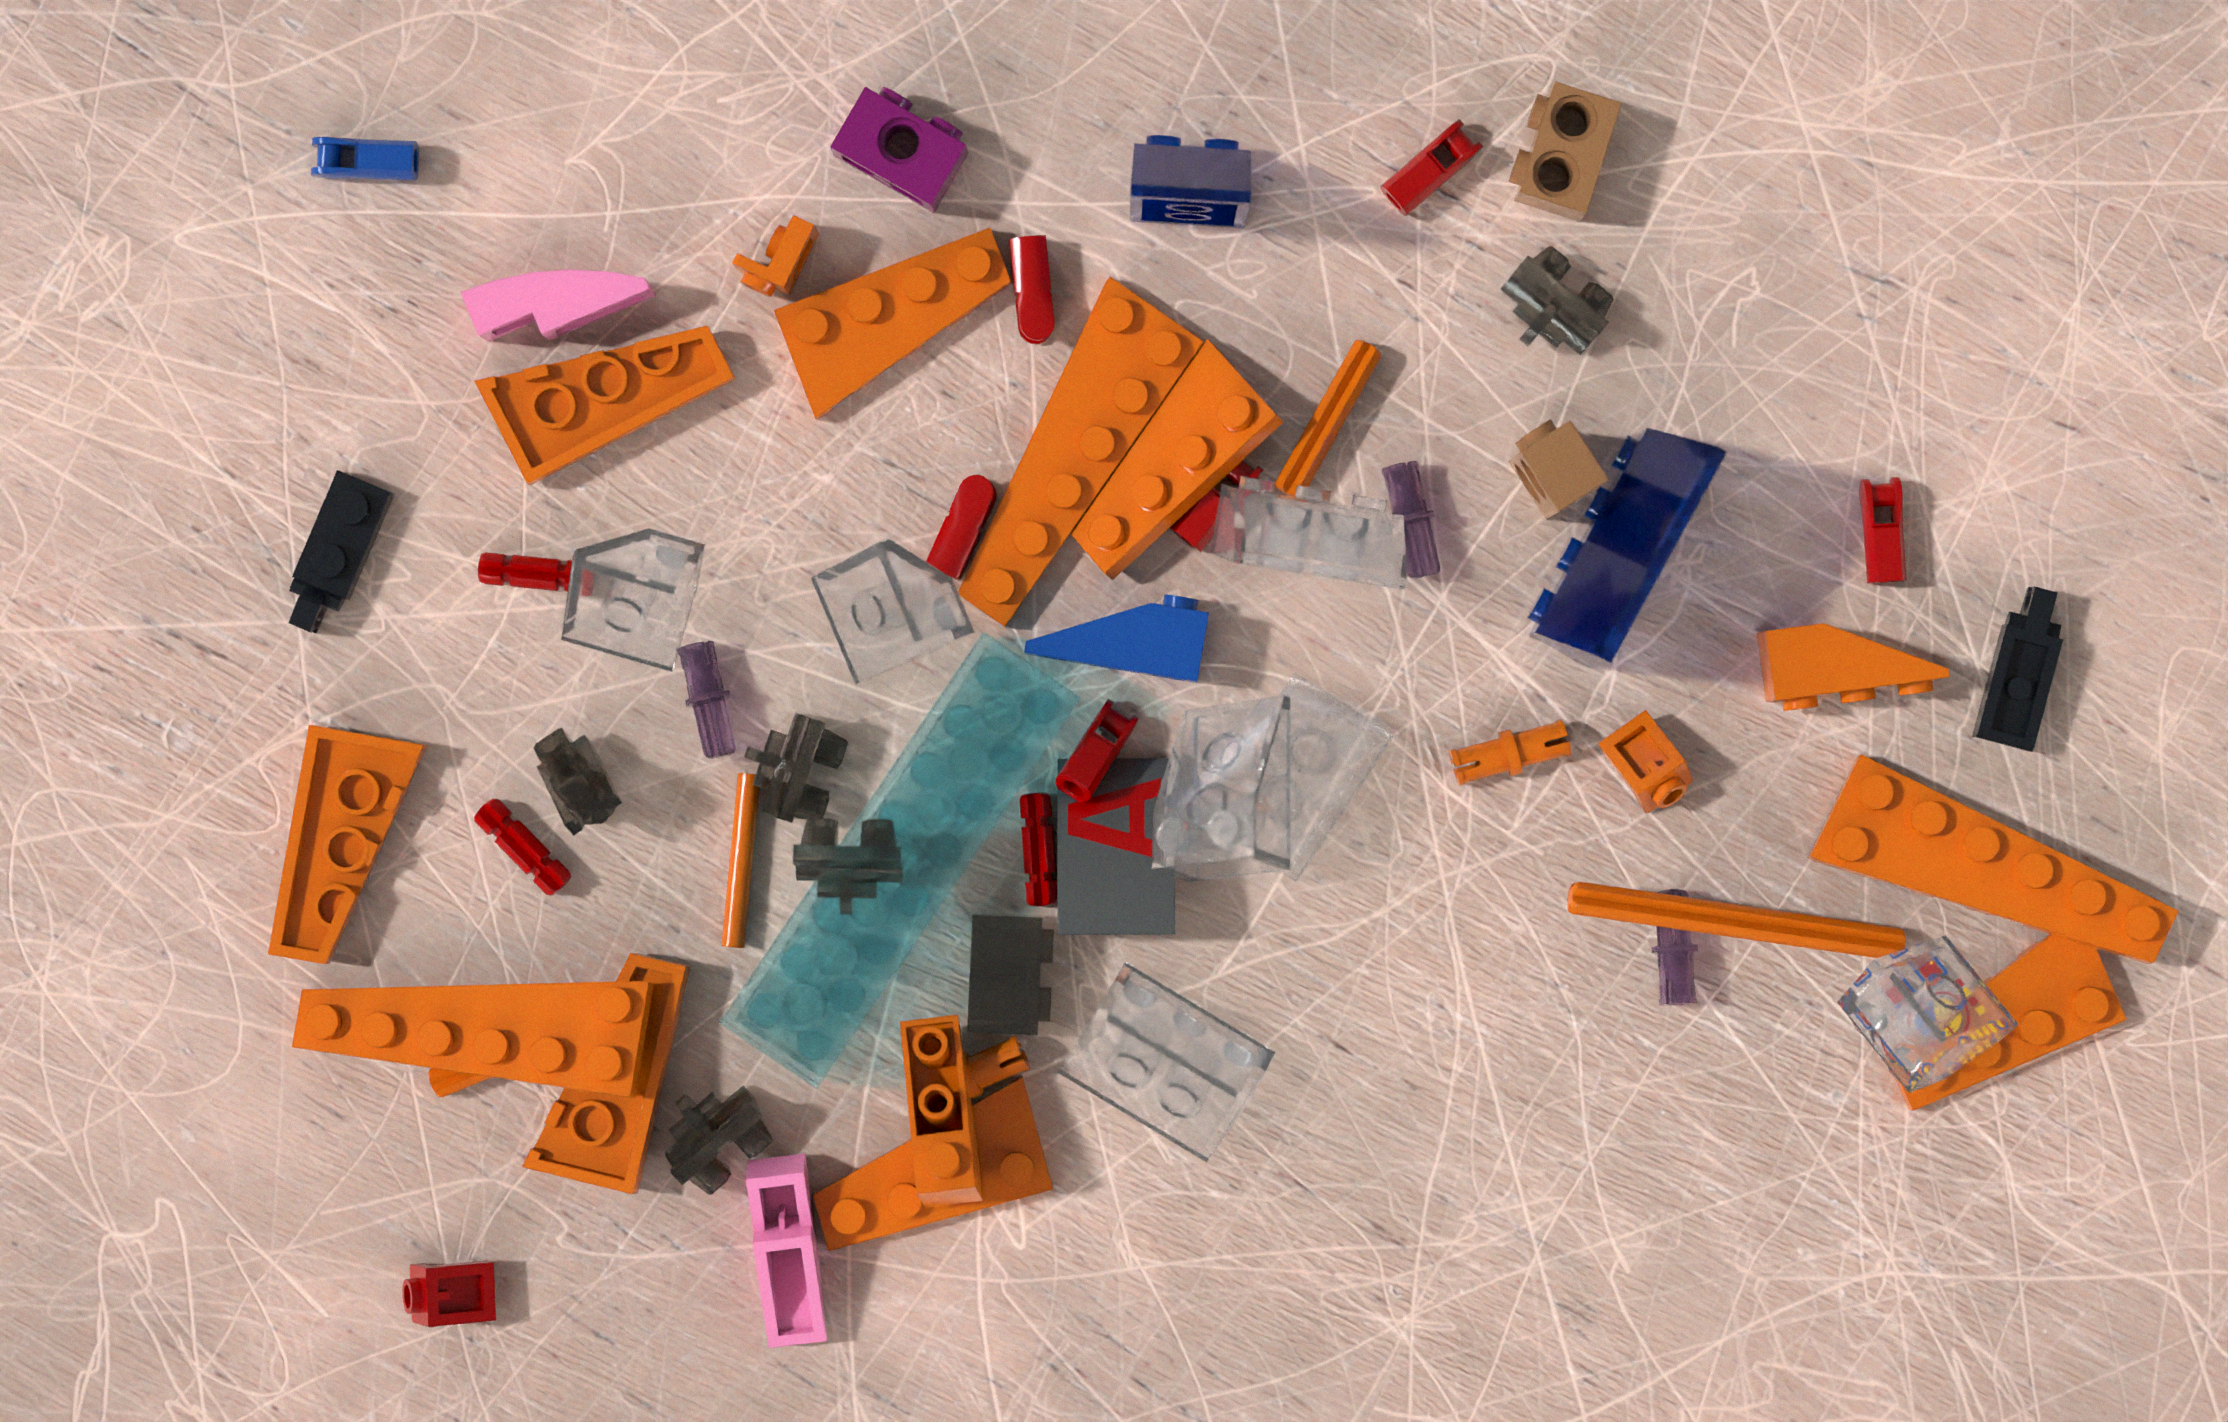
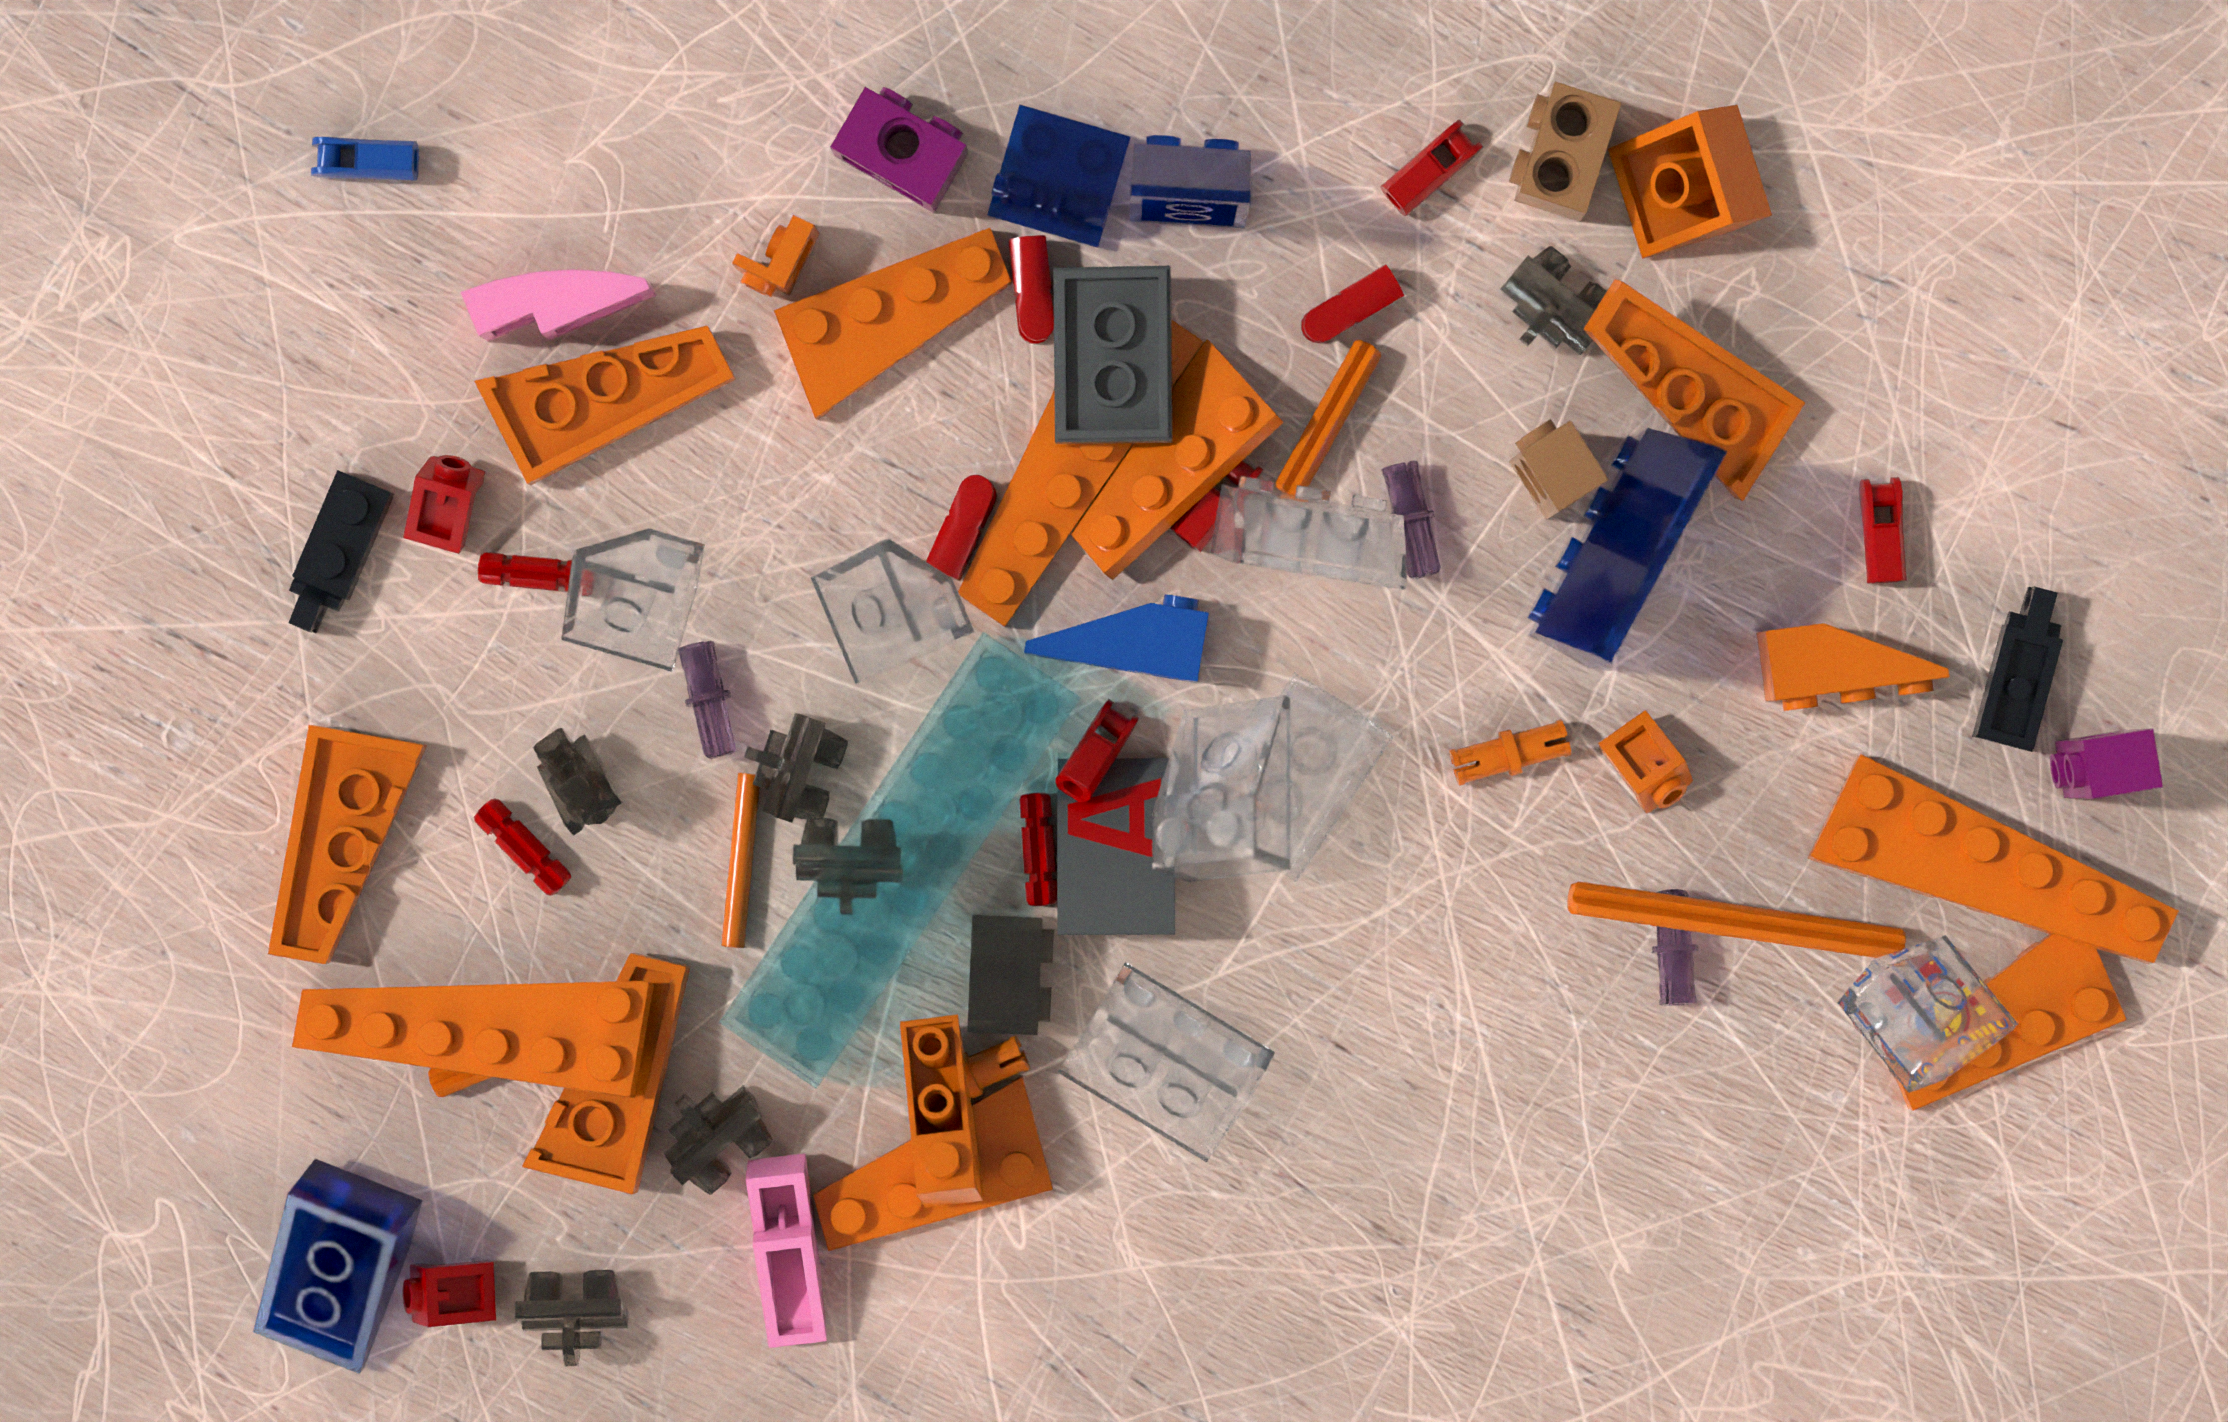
(335, 1264): none -> clear blue slope
(443, 502): none -> red bracket
(547, 1311): none -> clear smoke hips
(1058, 176): none -> clear blue hinge
(1113, 355): none -> dark grey tile
(1351, 305): none -> red bar
(1689, 180): none -> orange slope
(1695, 384): none -> orange wing
(2106, 764): none -> magenta brick

